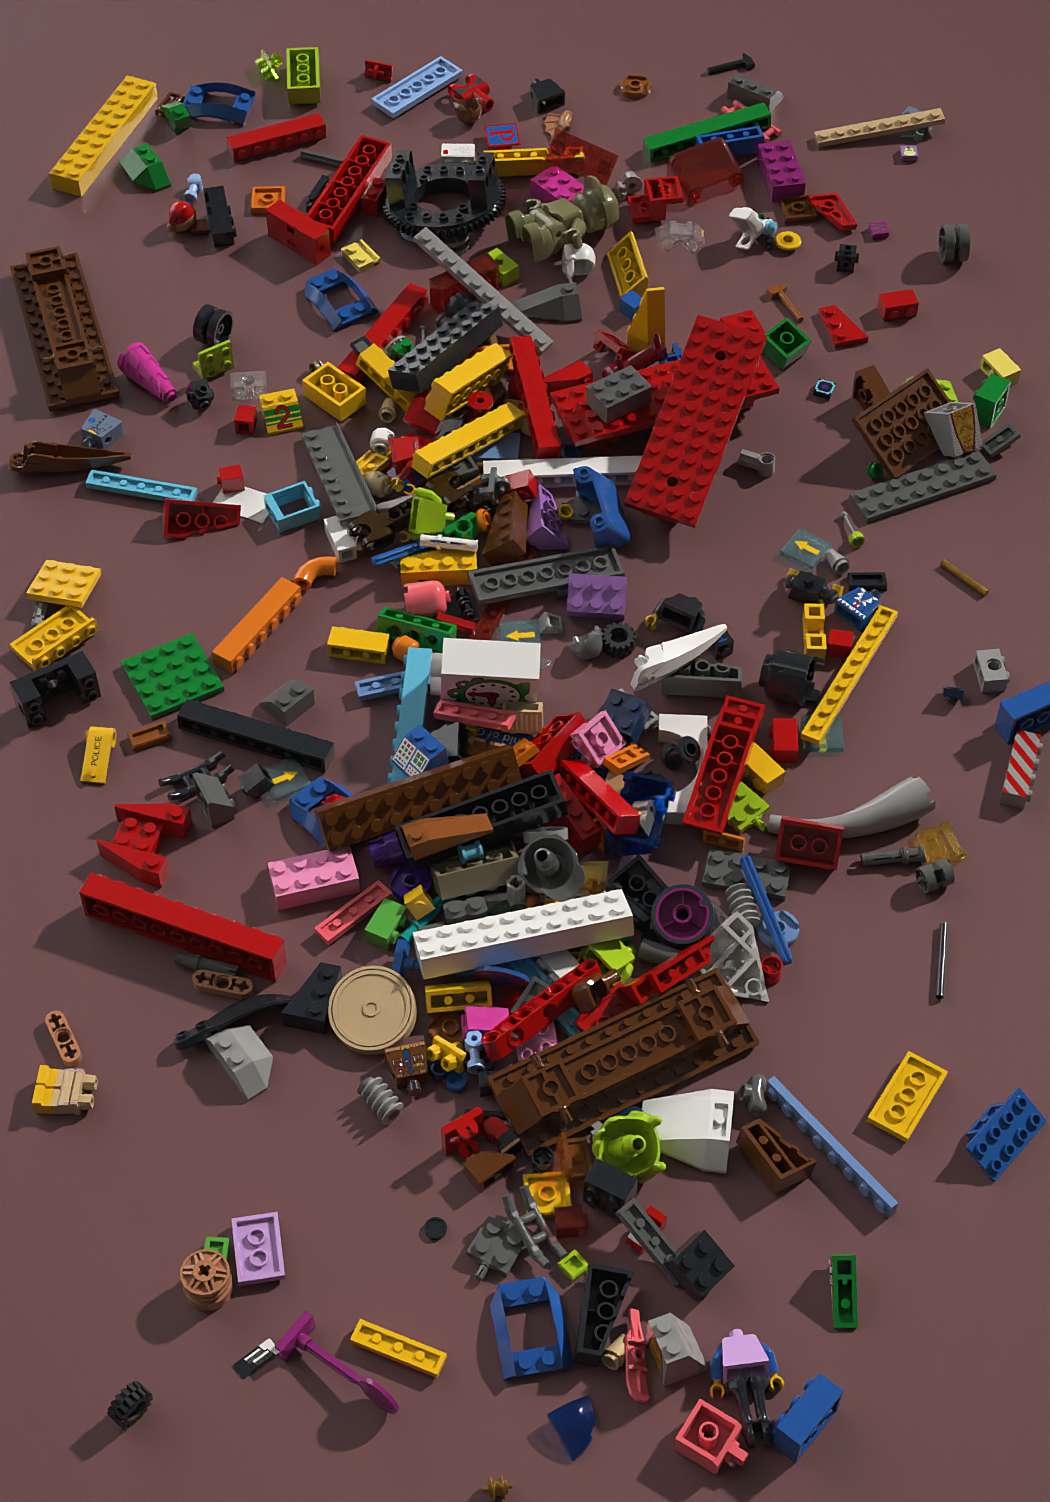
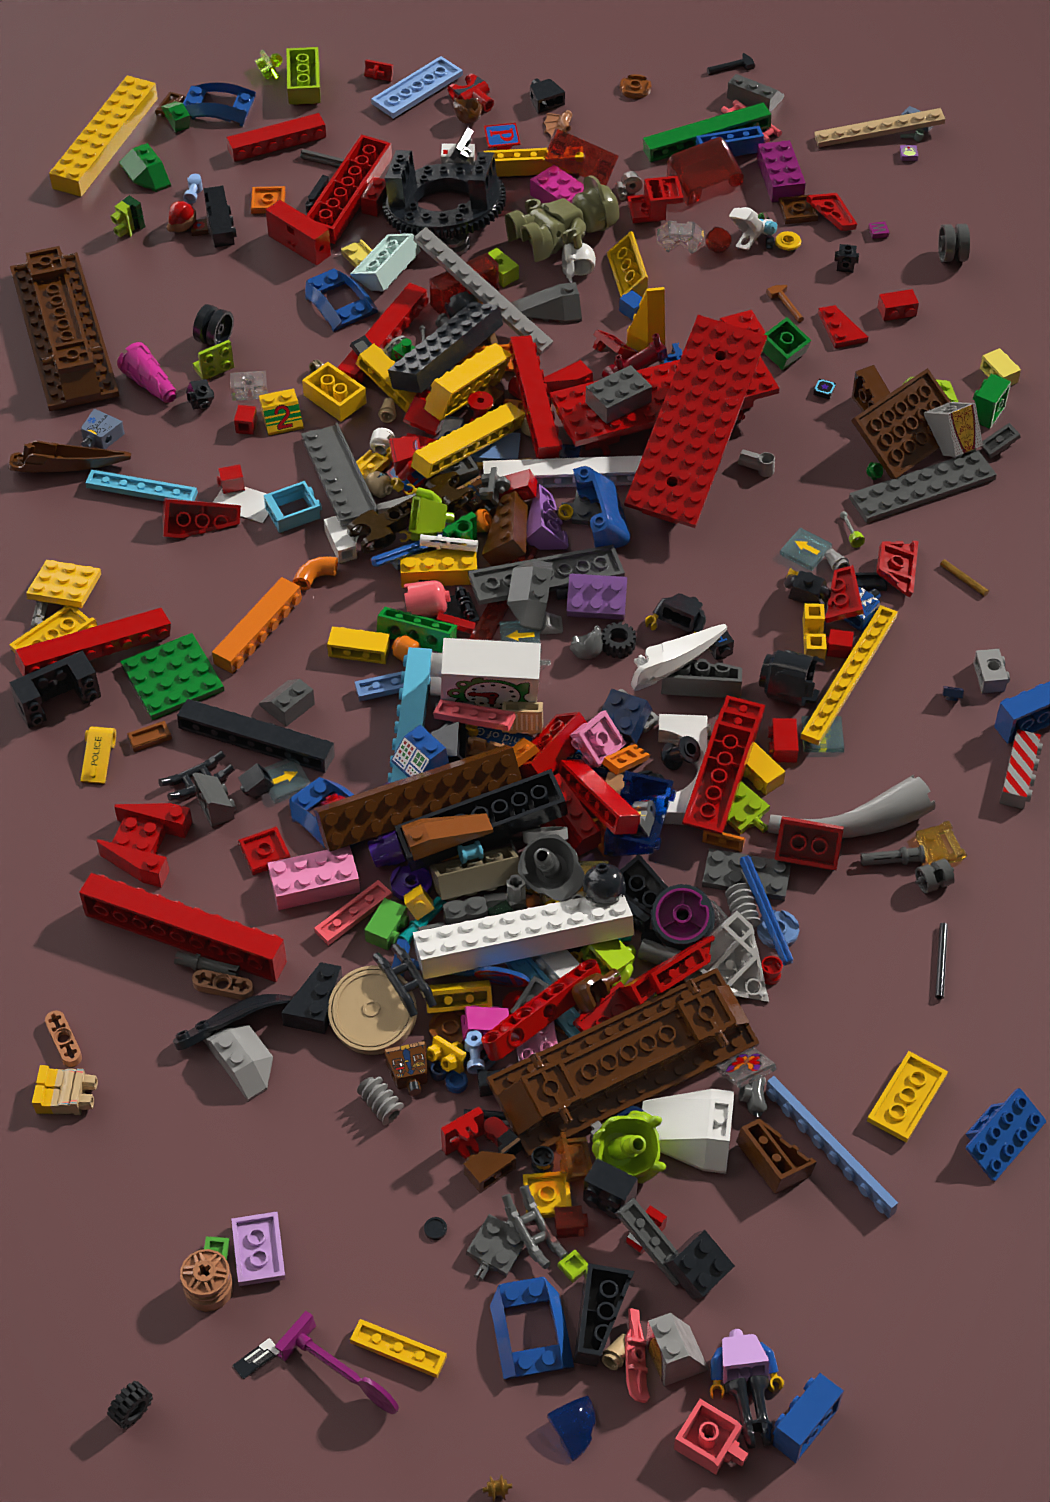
(96, 640): none -> red brick
(128, 217): none -> lime hips
(263, 848): none -> red tile
(386, 261): none -> light aqua slope
(402, 990): none -> black piece
(461, 150): none -> hinge
(530, 592): none -> dark grey wedge
(603, 883): none -> black cylinder
(718, 240): none -> clear red hair
(746, 1067): none -> clear tile
(843, 1290): green slope -> none
(844, 596): none -> red wing
(898, 564): none -> red wing

